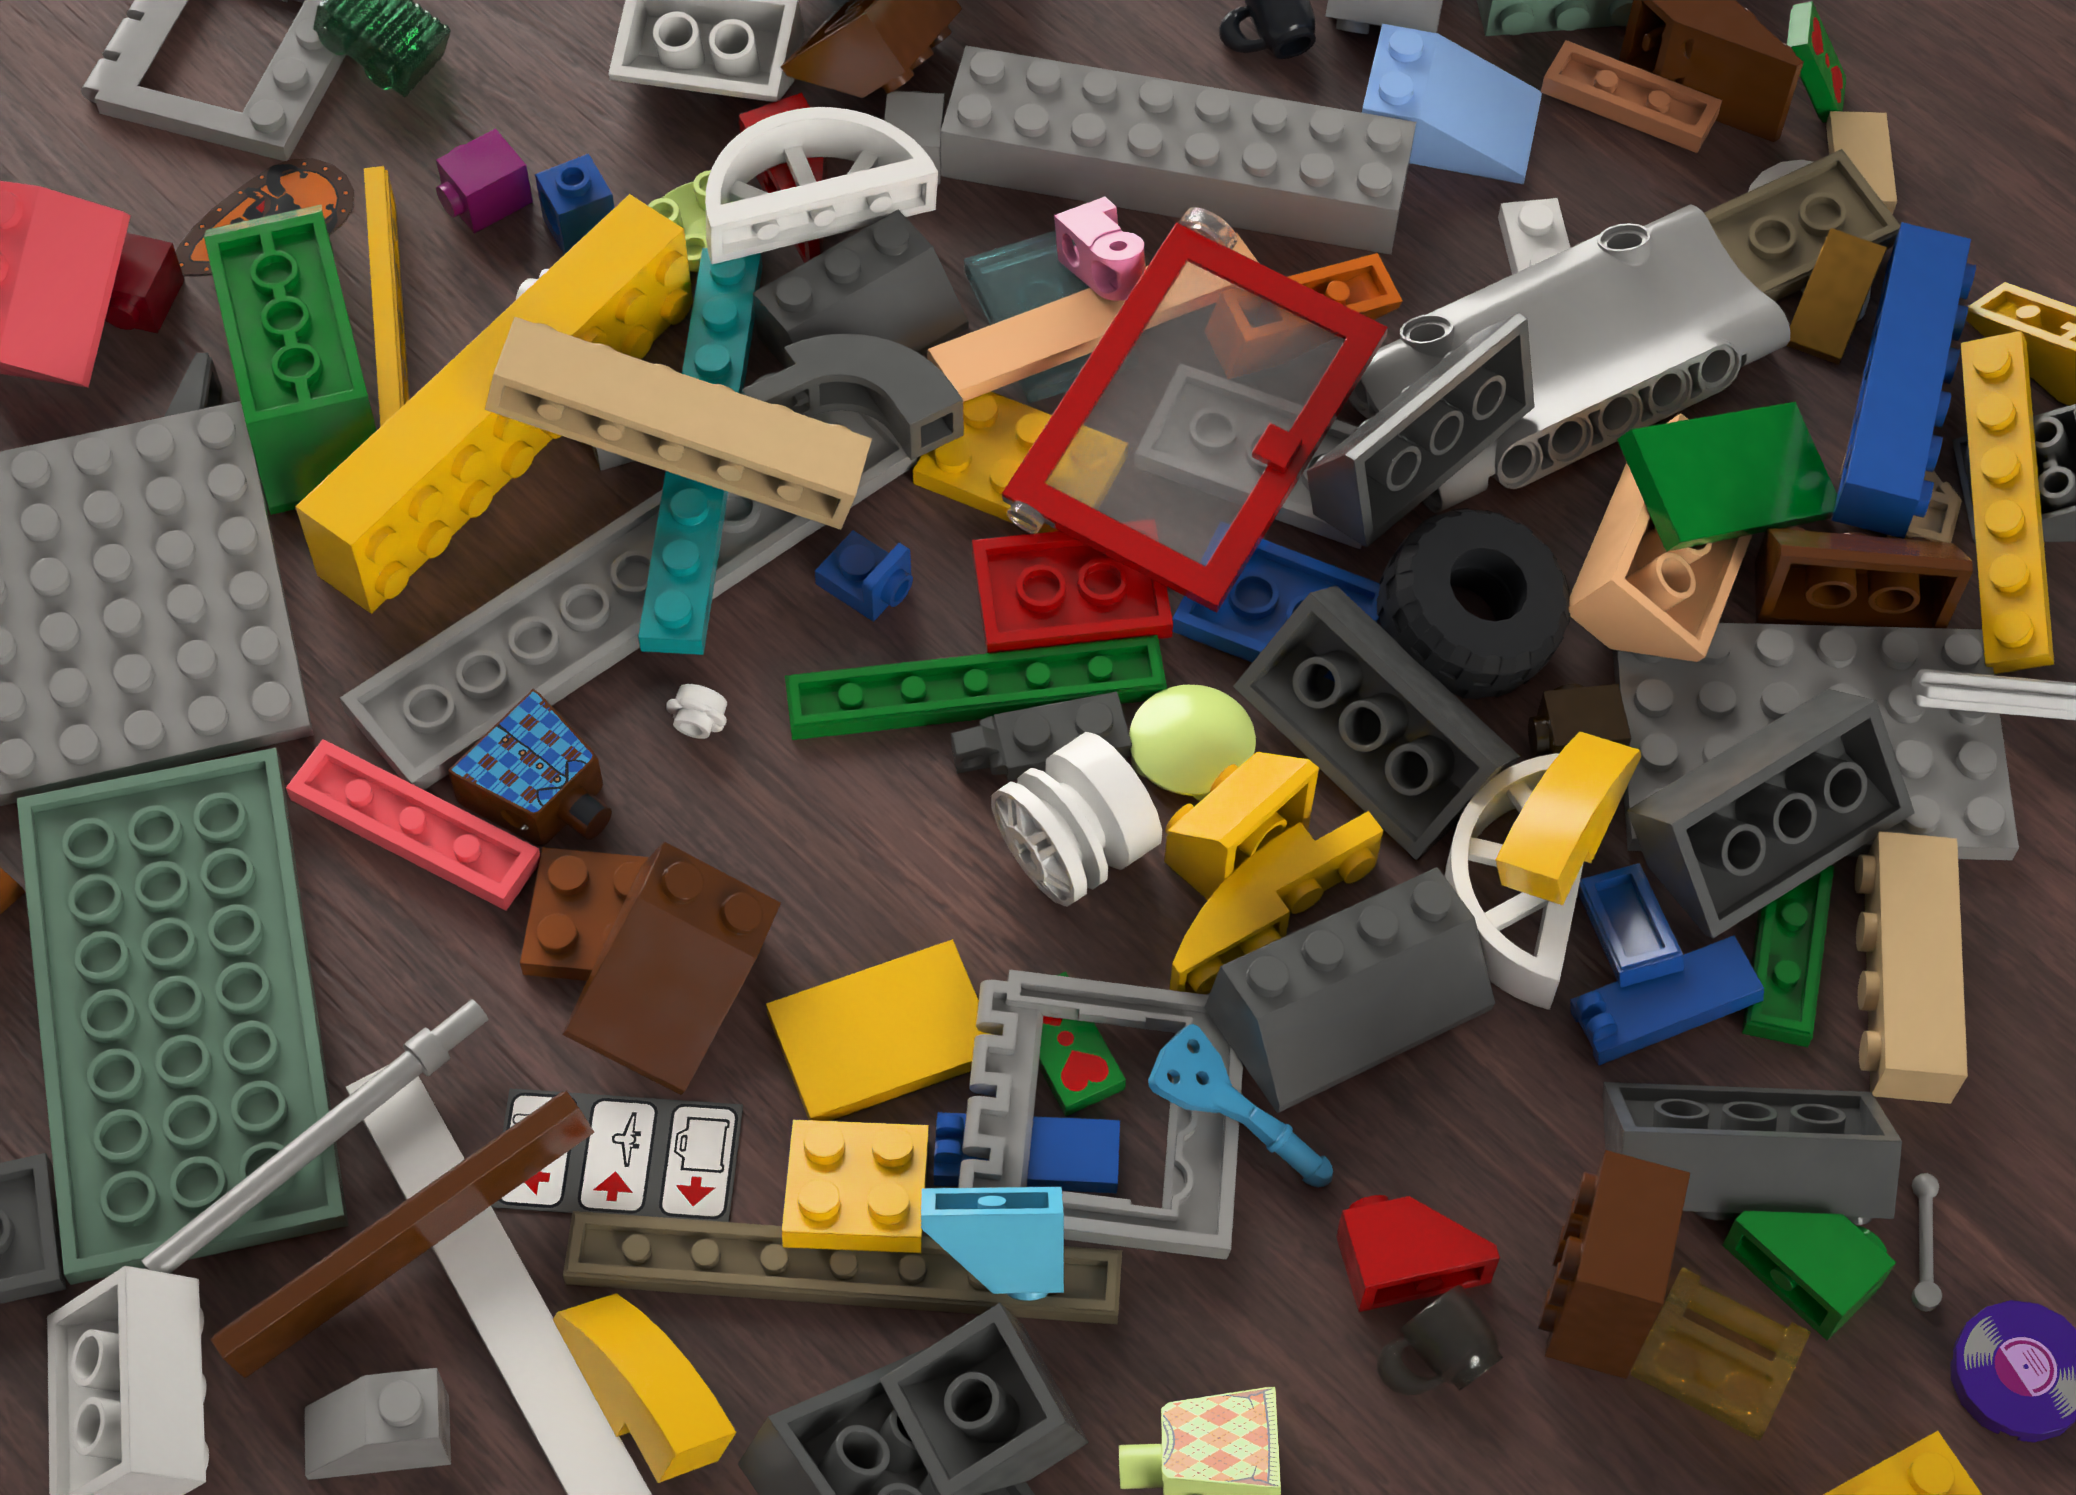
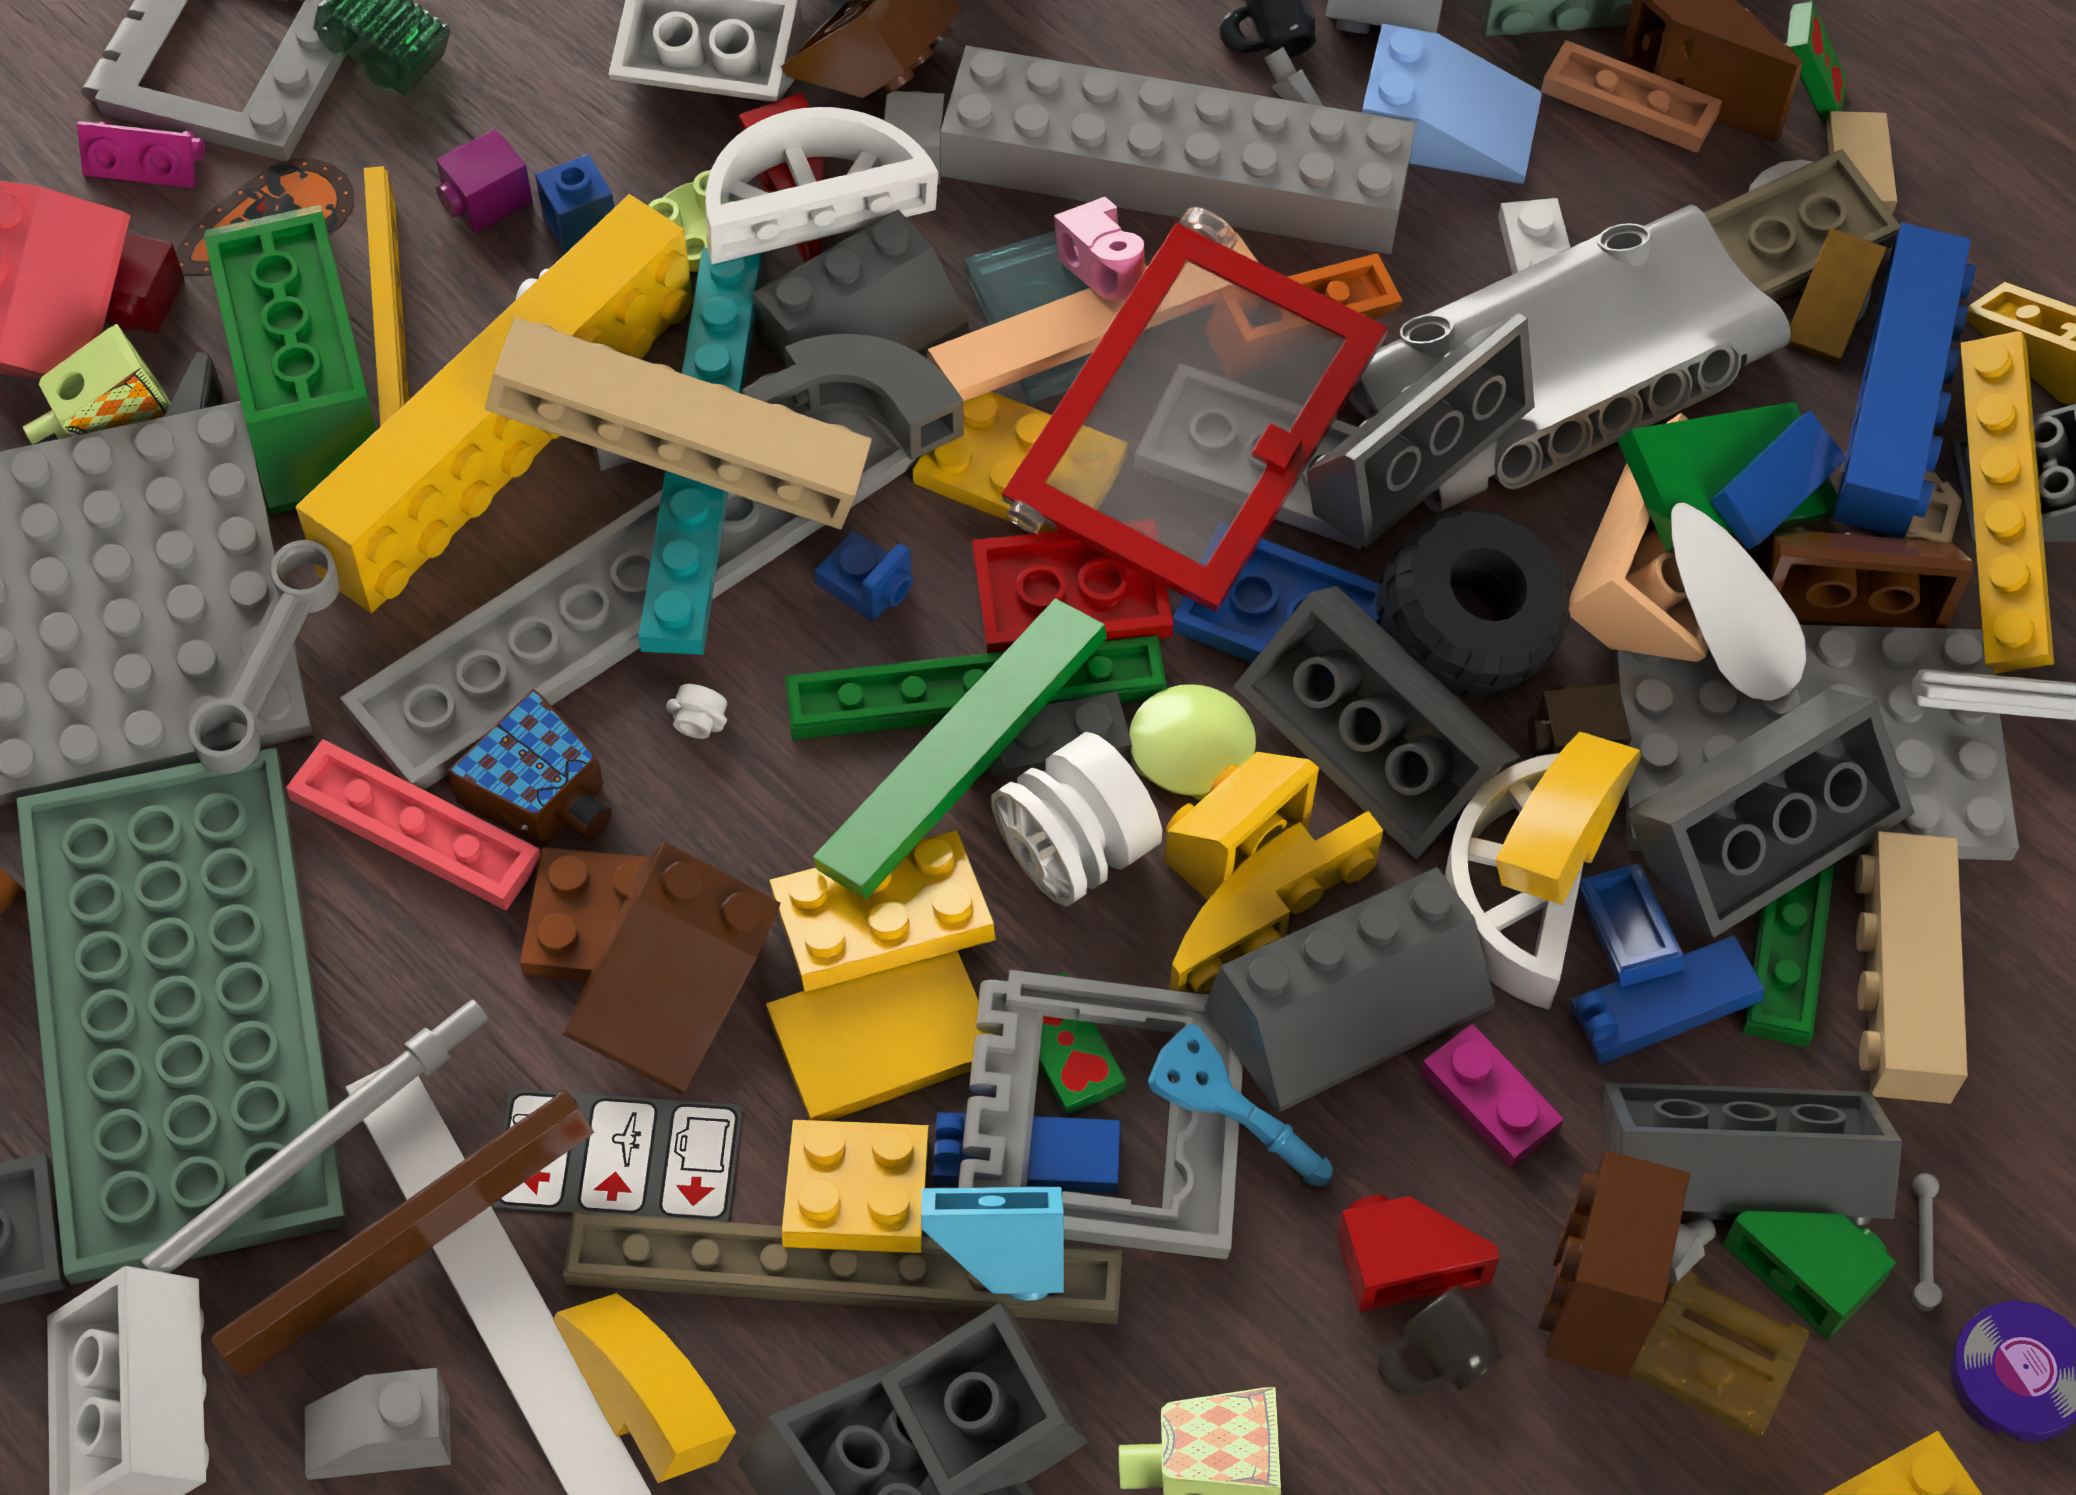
(98, 390): none -> yellowish green torso
(139, 154): none -> dark pink hinge
(264, 656): none -> light grey piece
(915, 914): none -> yellow plate
(959, 748): none -> tile
(1290, 83): none -> light grey bar
(1491, 1095): none -> dark pink plate
(1690, 1245): none -> light grey bar
(1737, 608): none -> white sticker
(1778, 480): none -> blue tile

